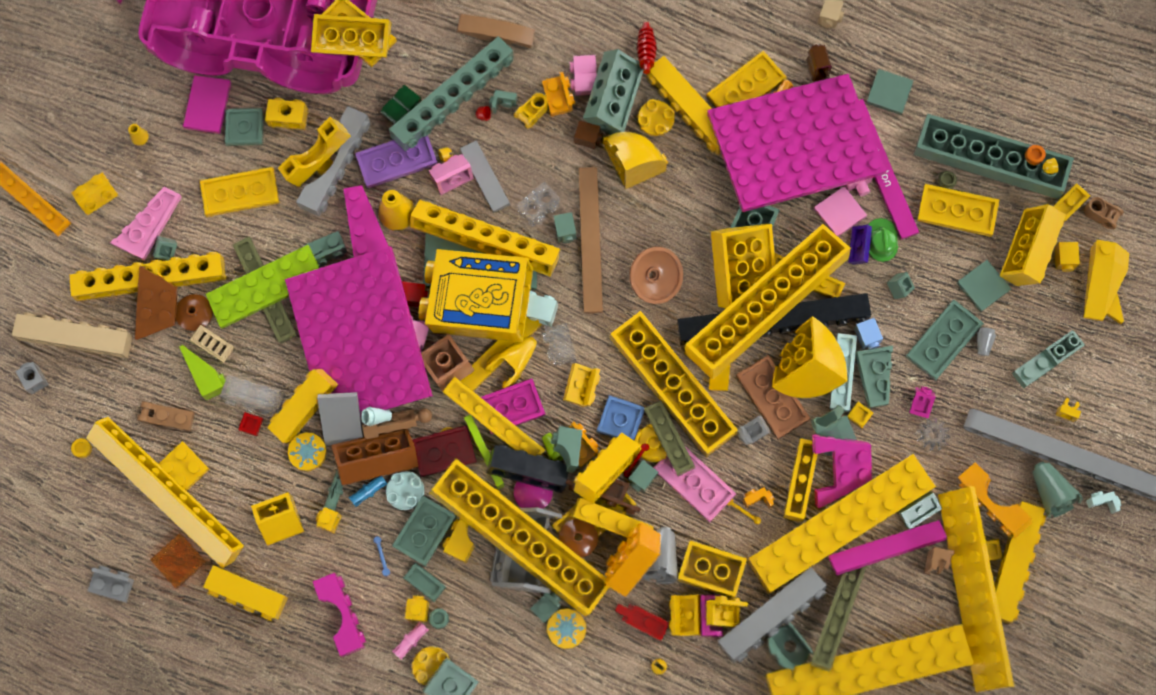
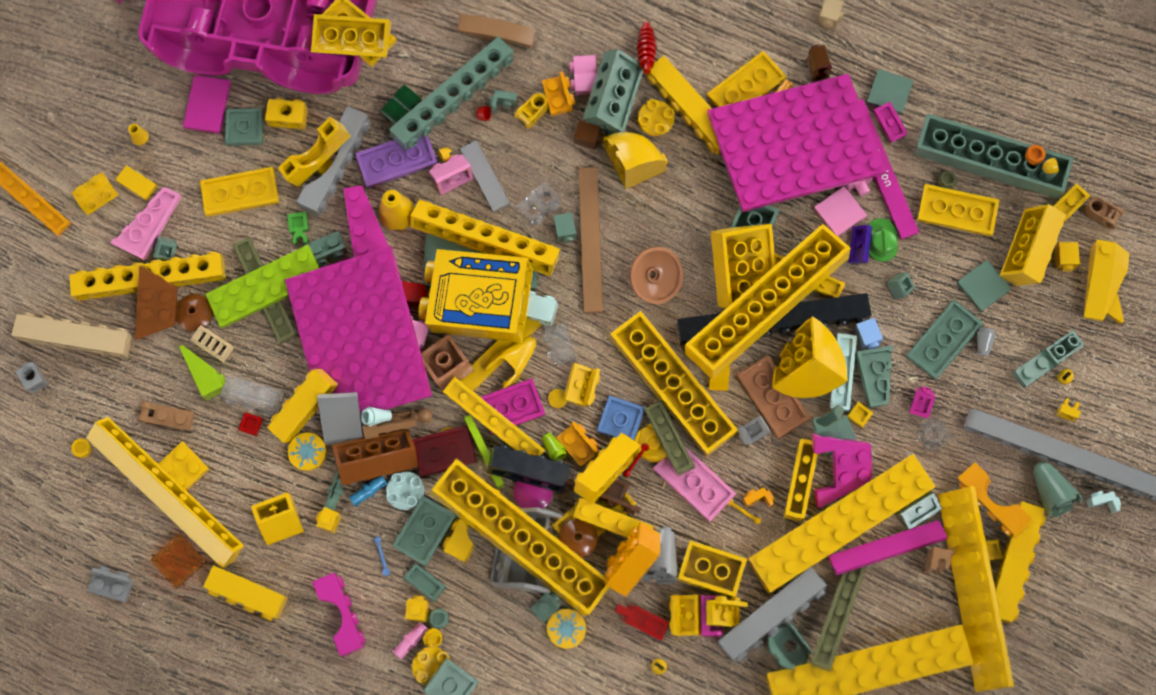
(136, 183): none -> yellow tile
(298, 225): none -> bright green plate
(432, 637): none -> yellow plate
(556, 398): none -> yellow piece
(568, 443): sand green arch -> none
(642, 477): sand green brick -> none
(890, 122): none -> dark pink plate
(1068, 380): none -> yellow hinge

